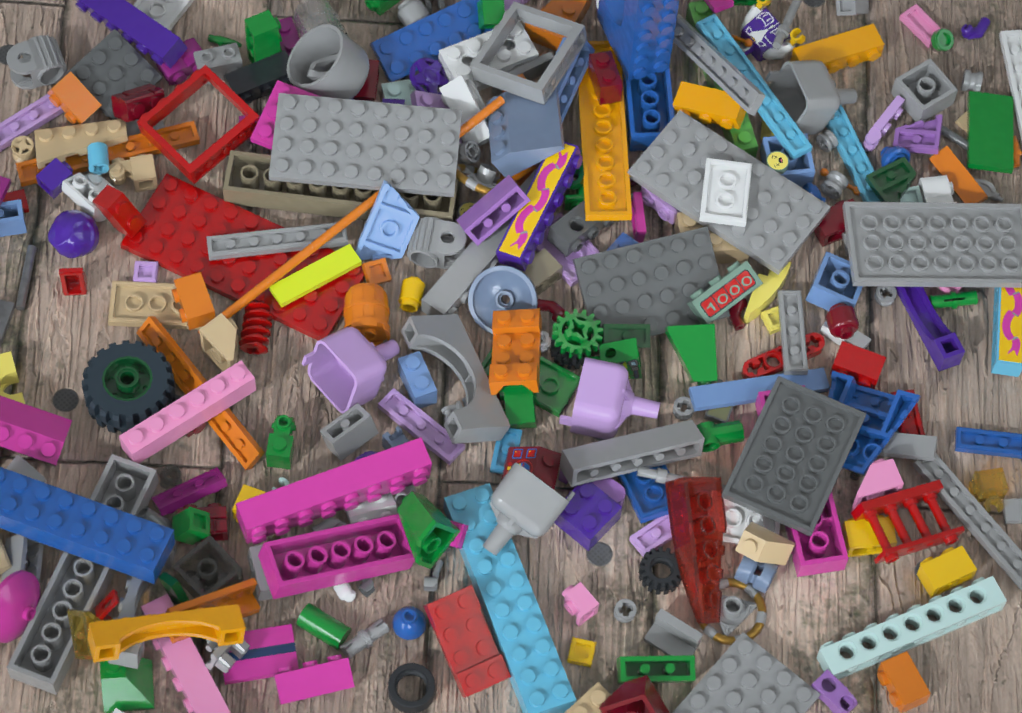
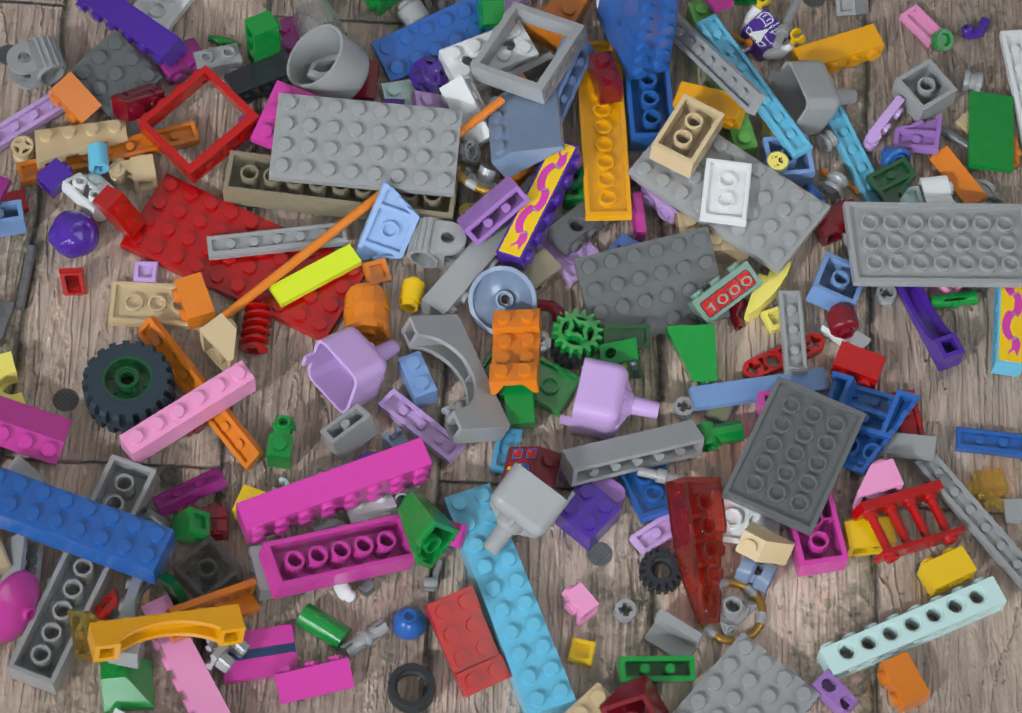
(686, 136): none -> tan brick

